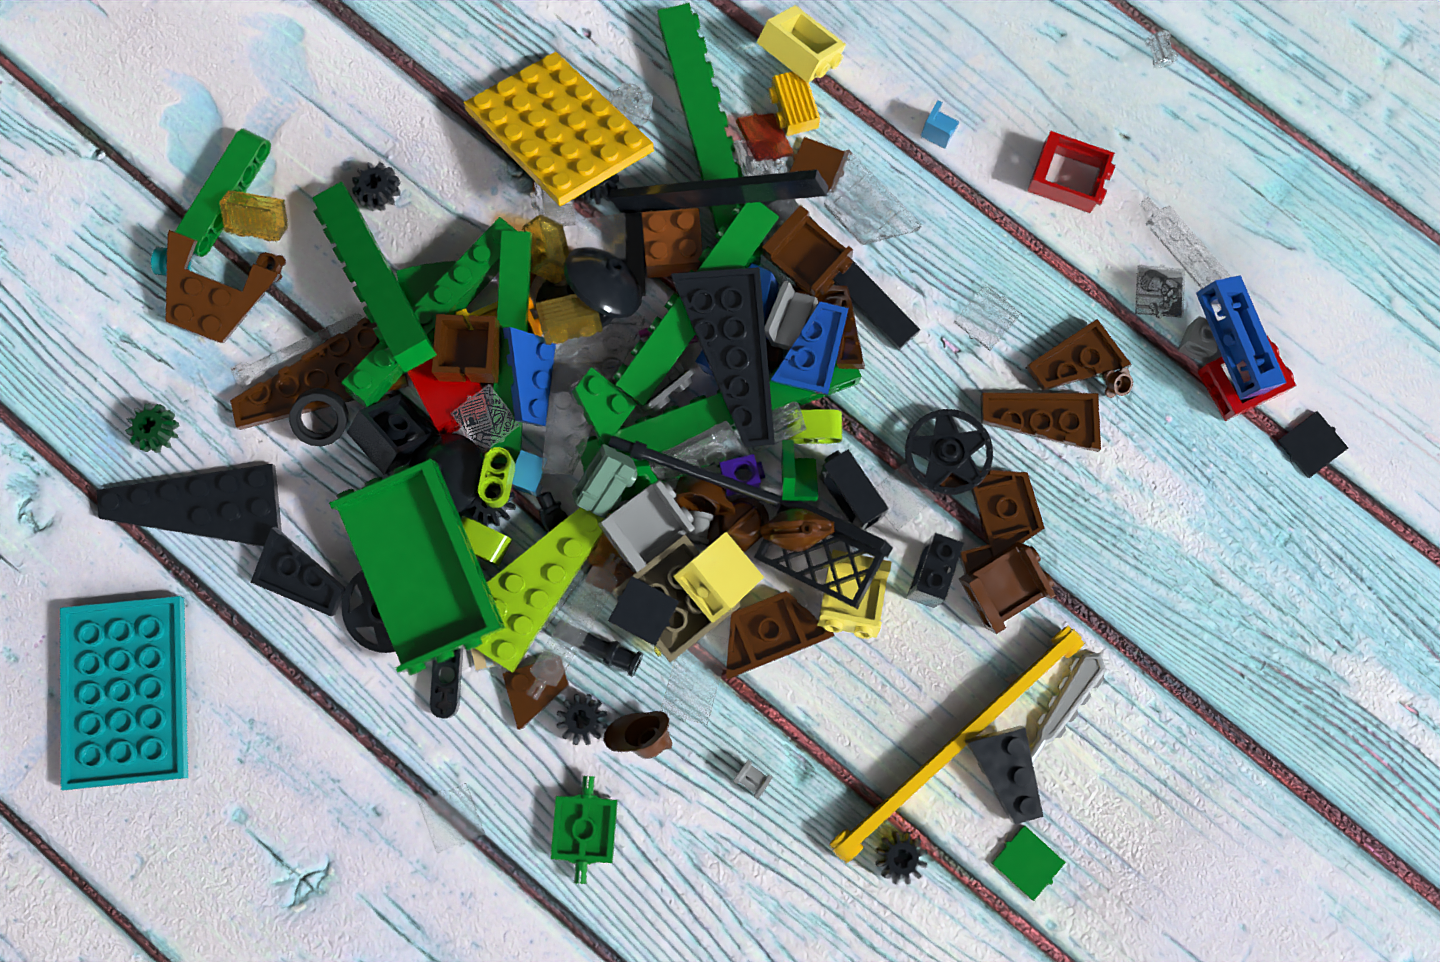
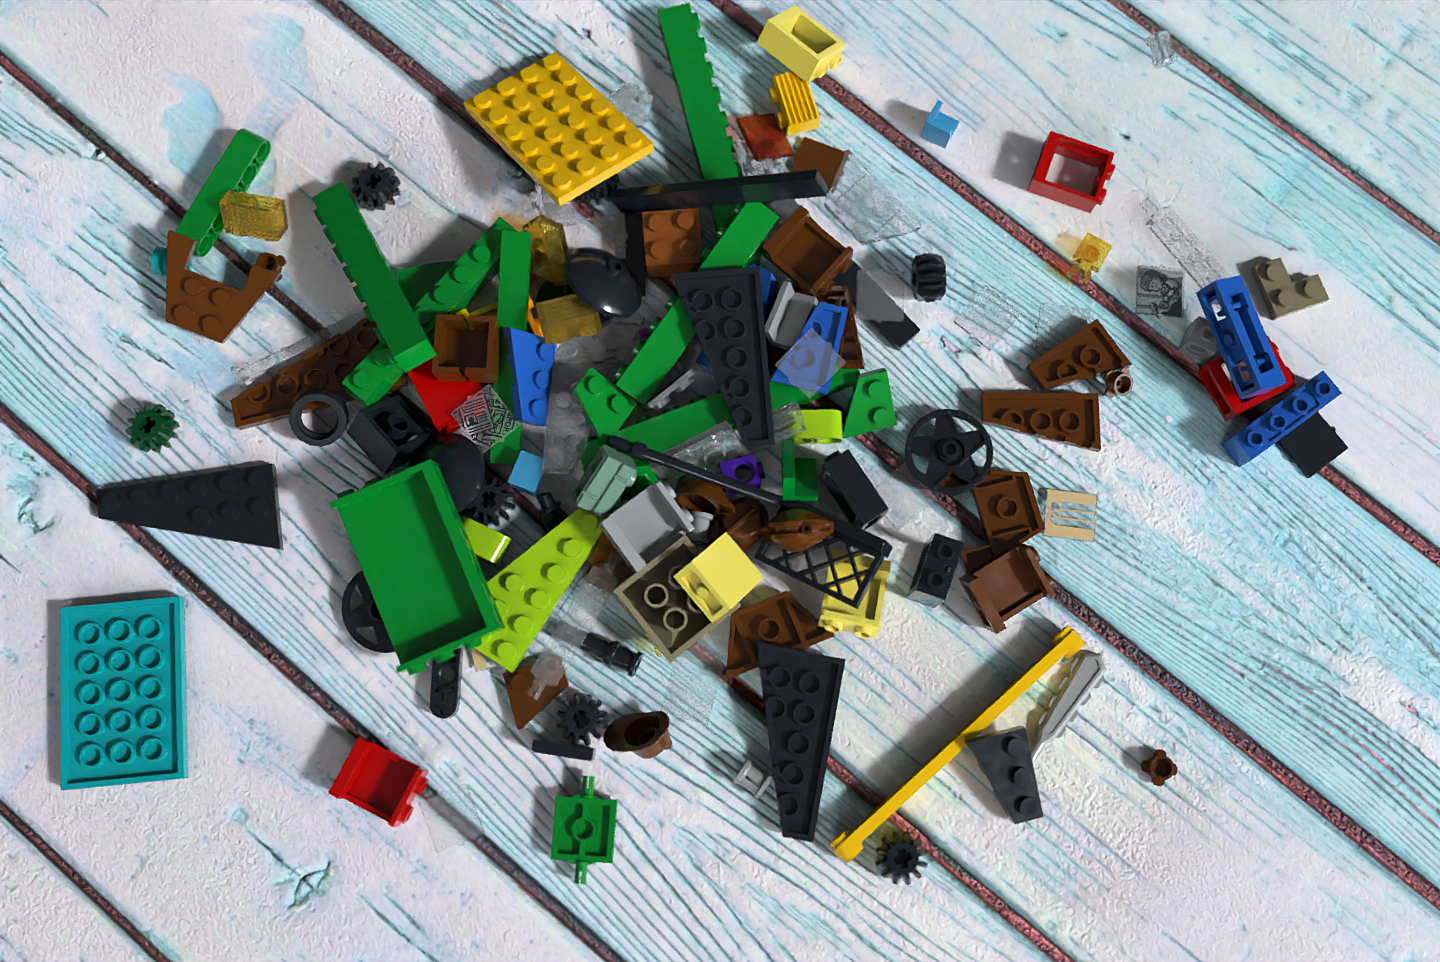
(295, 575): black wing -> none
(380, 781): none -> red panel
(496, 477): lime beam -> none
(563, 750): none -> black tile
(643, 611): black piece -> none
(800, 715): none -> black wing
(810, 363): none -> clear piece
(870, 404): none -> green wing
(880, 295): none -> clear piece
(928, 277): none -> black gear
(1028, 863): green piece -> none
(1059, 323): none -> clear piece
(1070, 515): none -> piece
(1089, 257): none -> clear yellow plate
(1168, 767): none -> reddish brown plate
(1281, 418): none -> blue brick
(1284, 296): none -> dark tan plate

